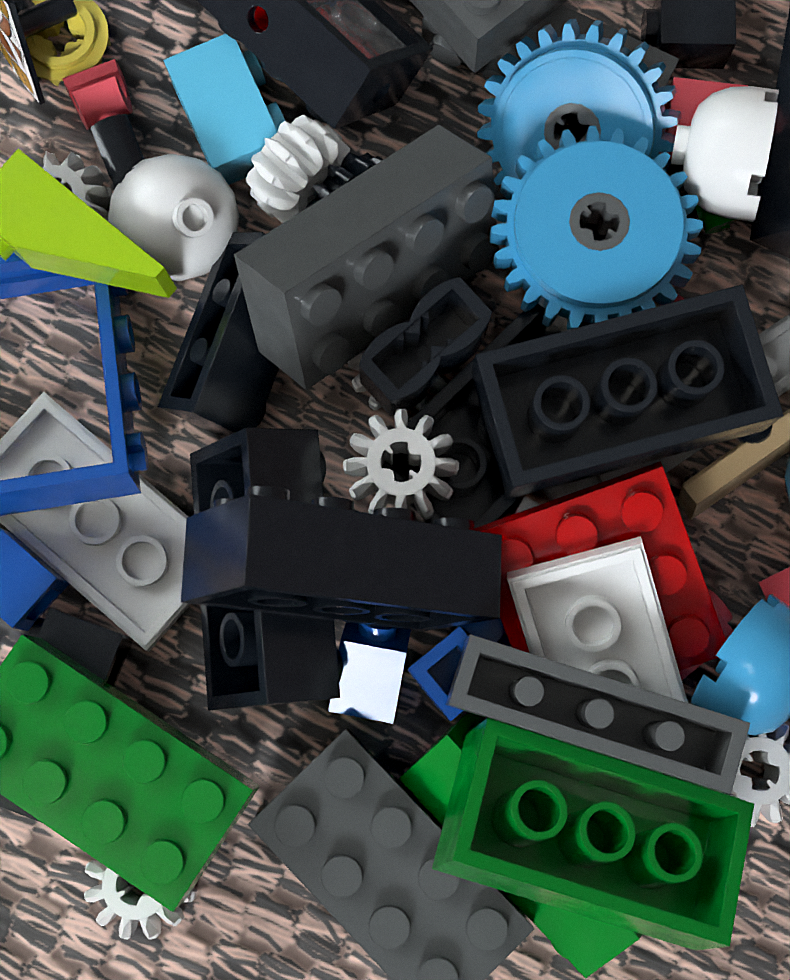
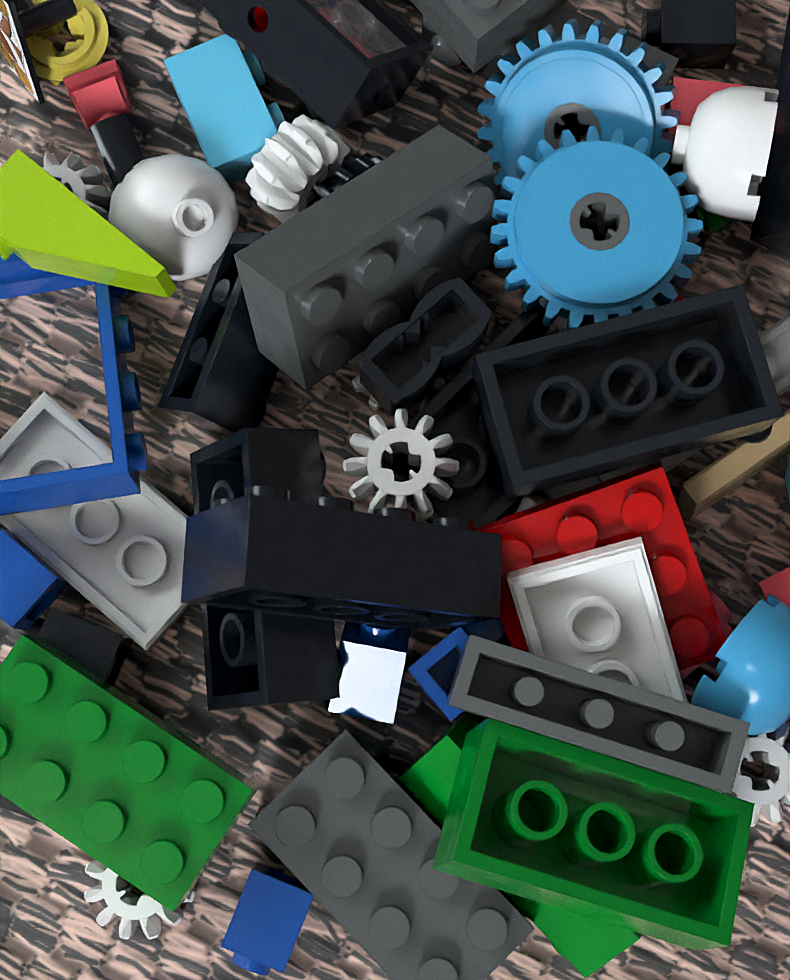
(267, 920): none -> blue brick

